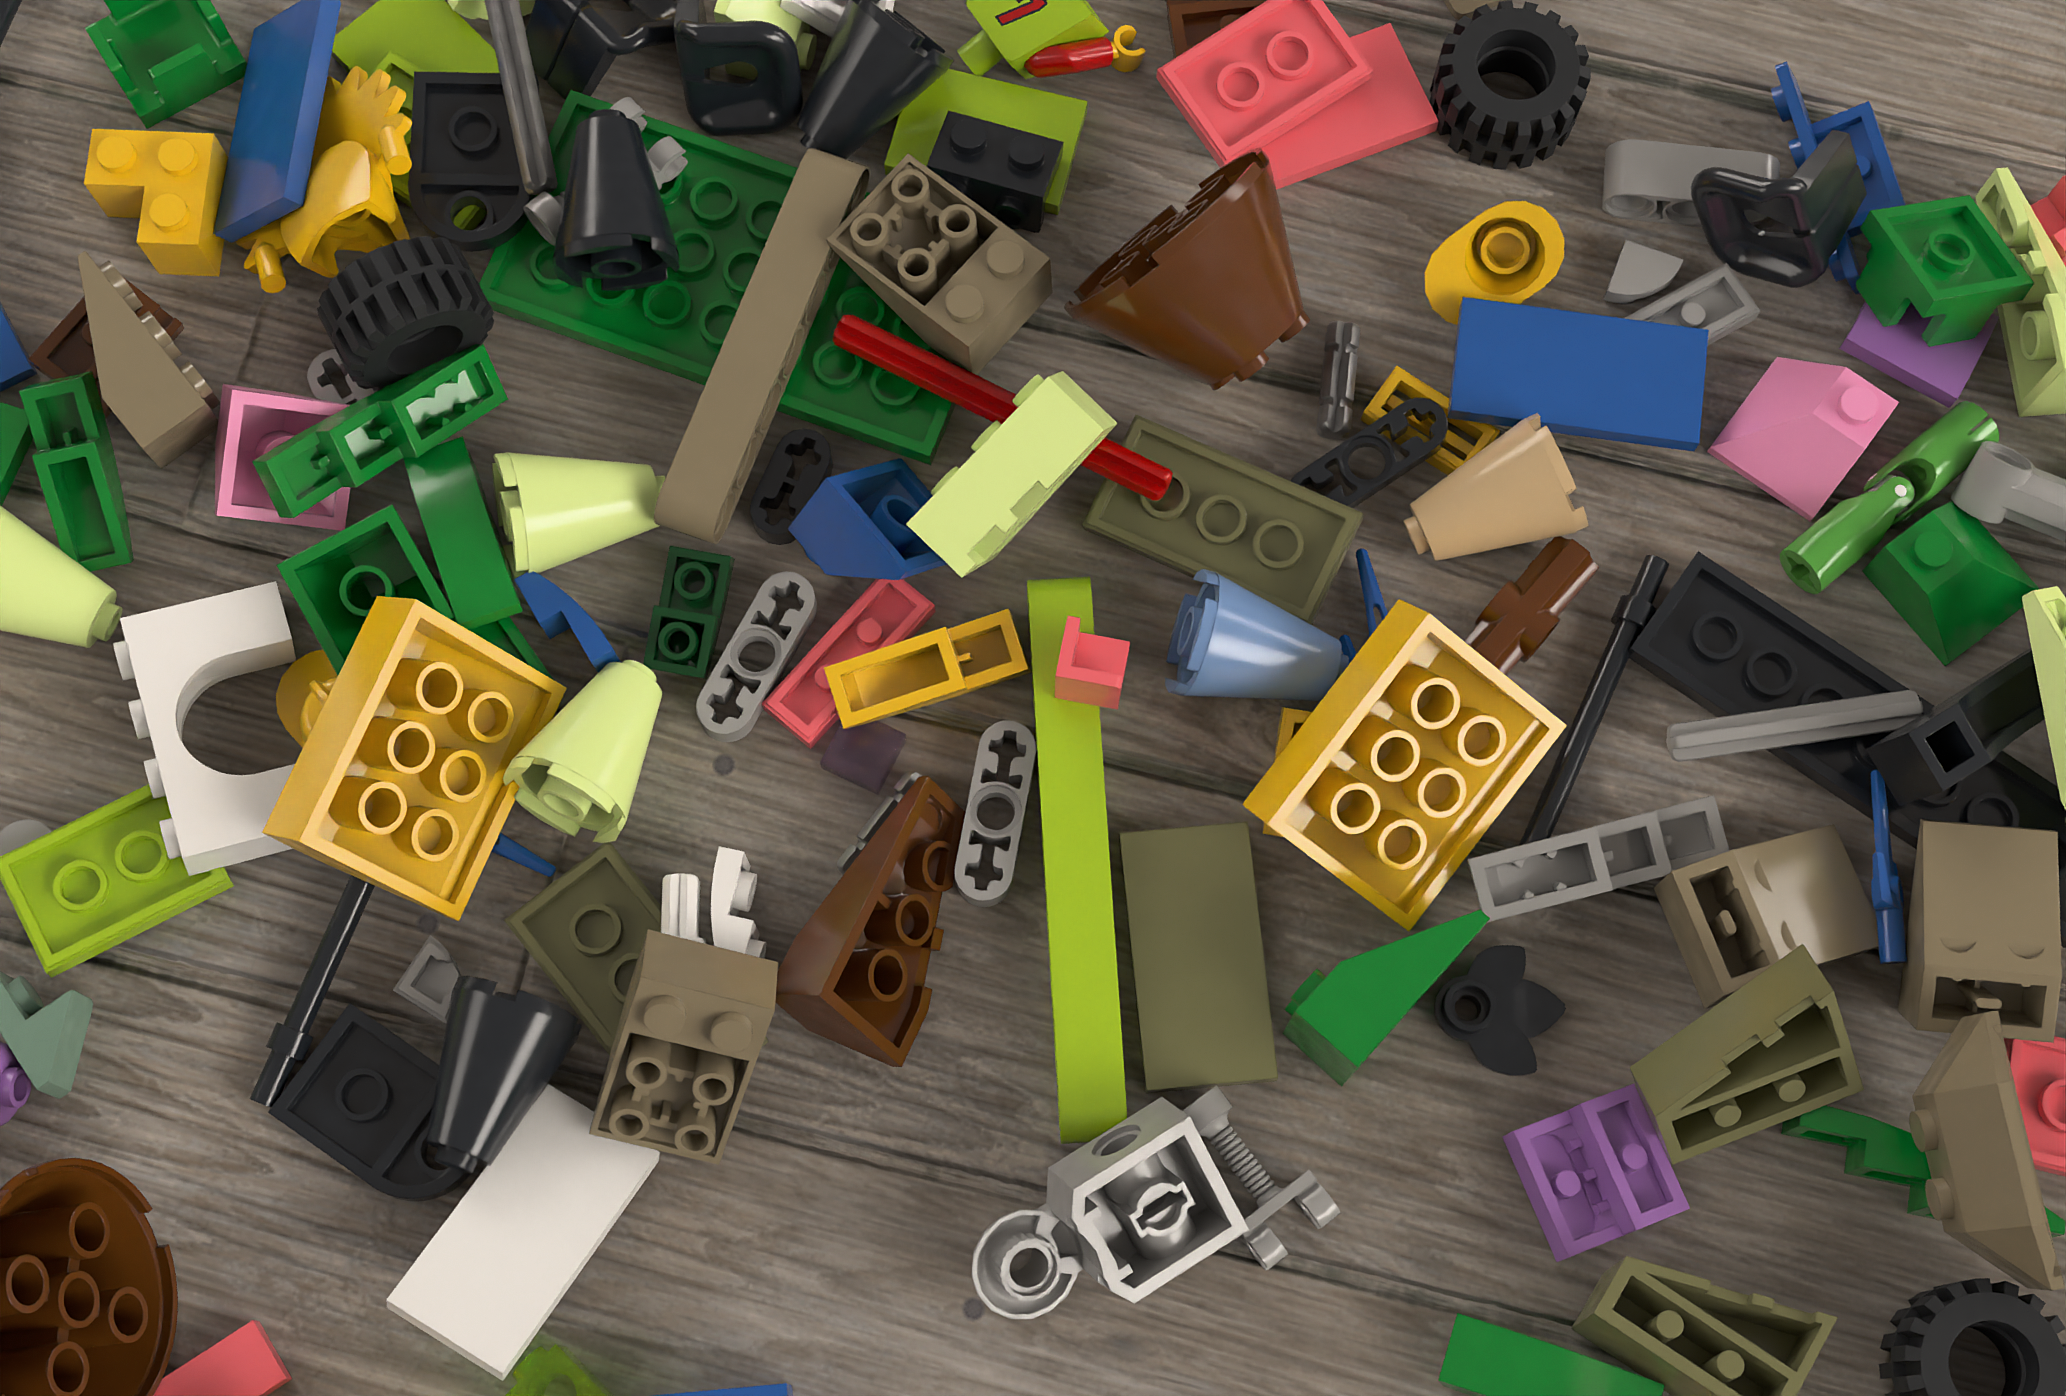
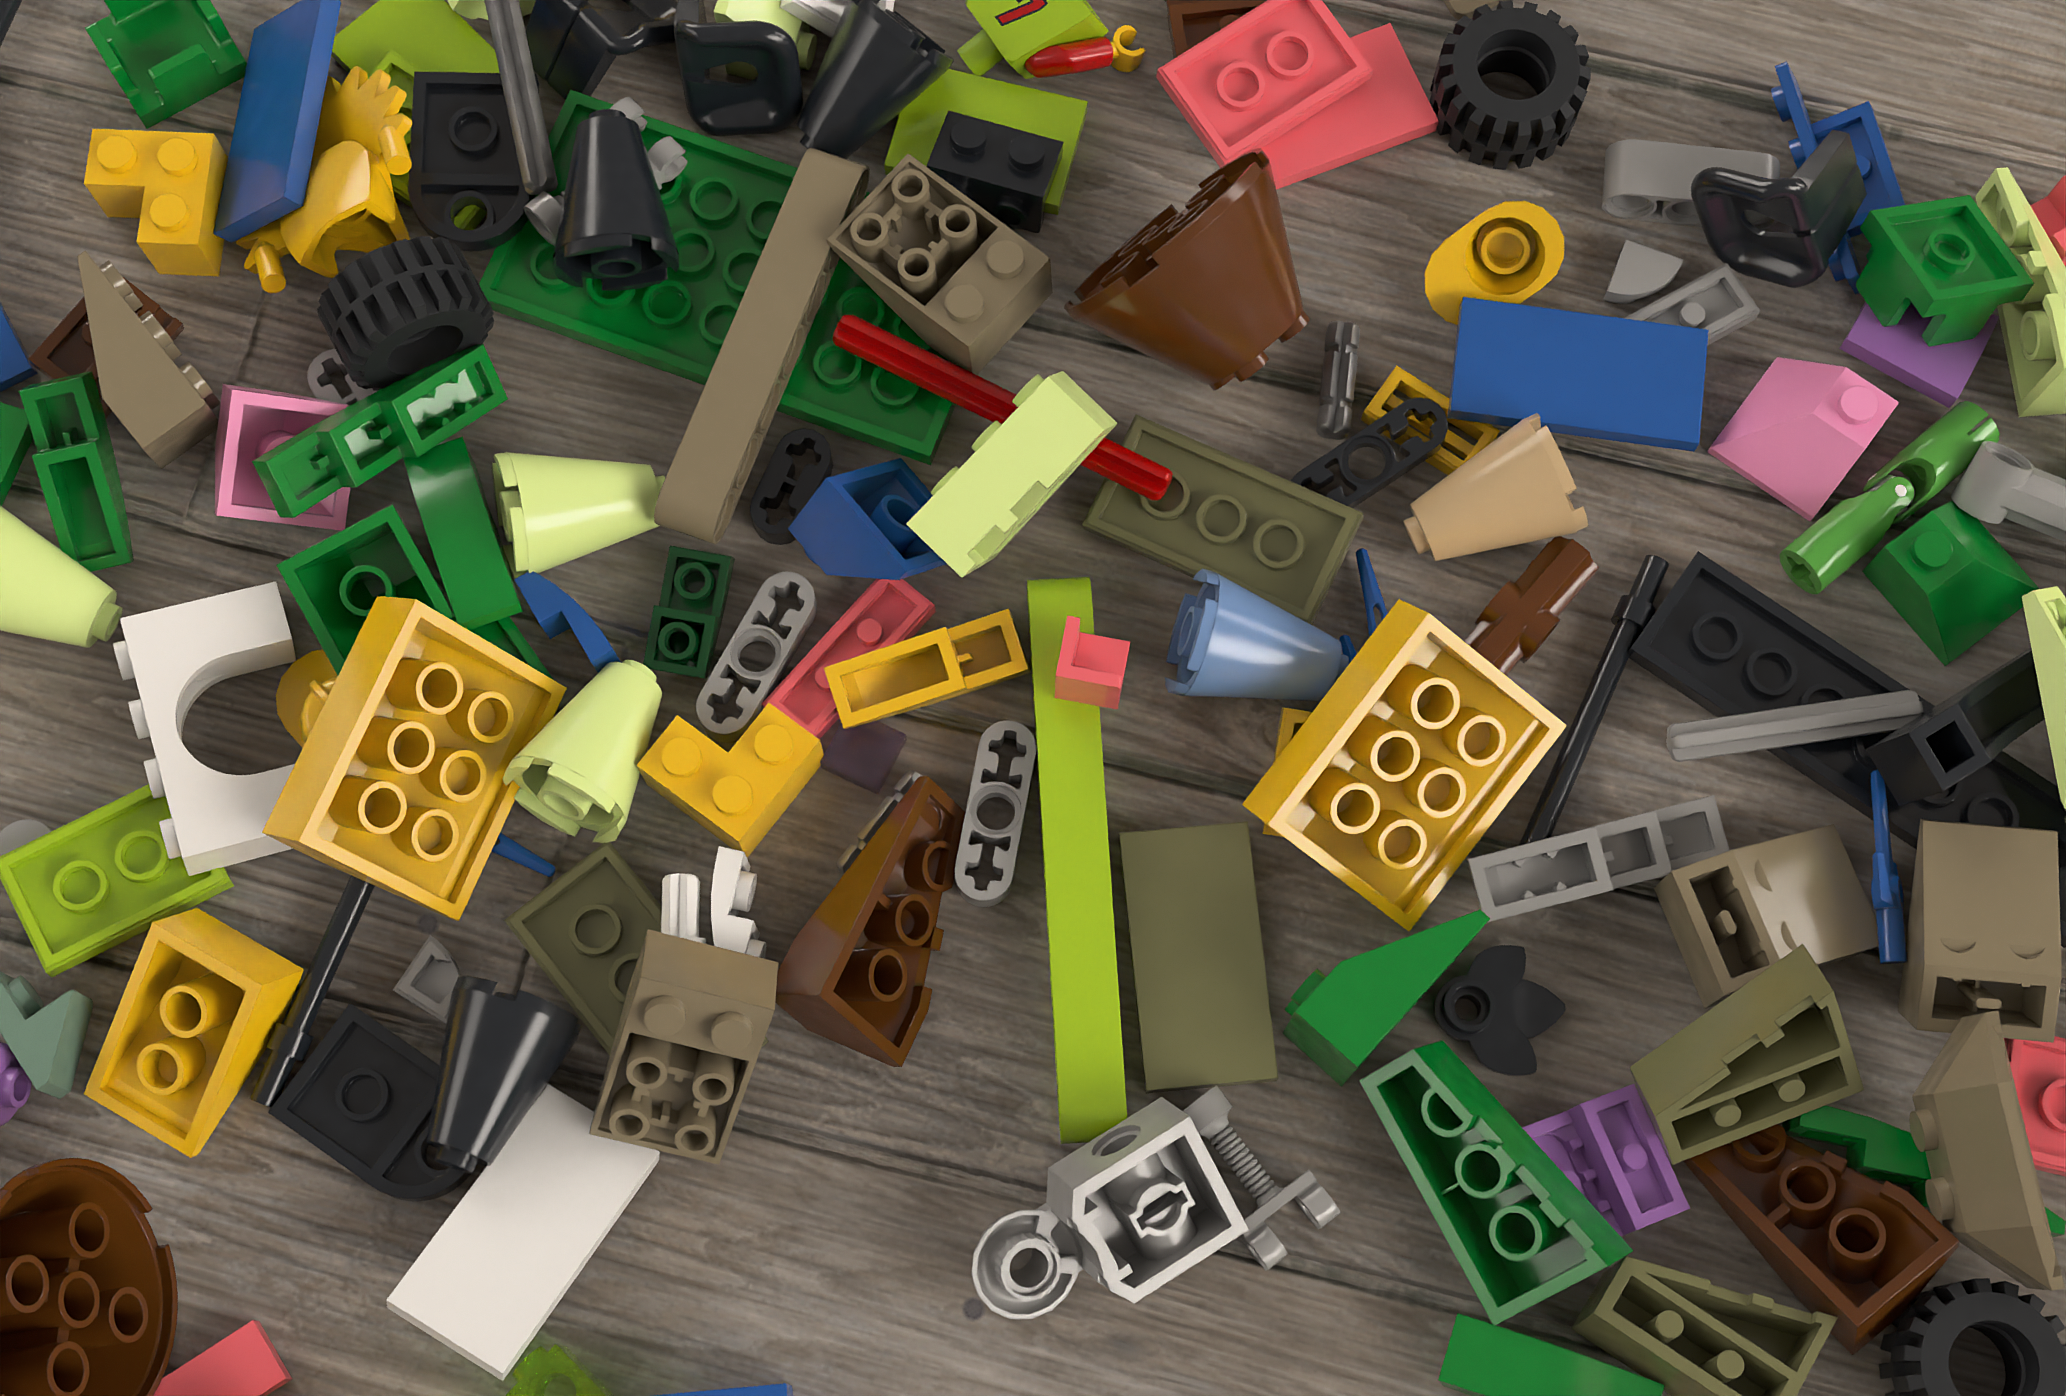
(190, 1027): none -> yellow slope
(735, 791): none -> yellow brick
(1488, 1184): none -> green wedge
(1827, 1229): none -> reddish brown wedge

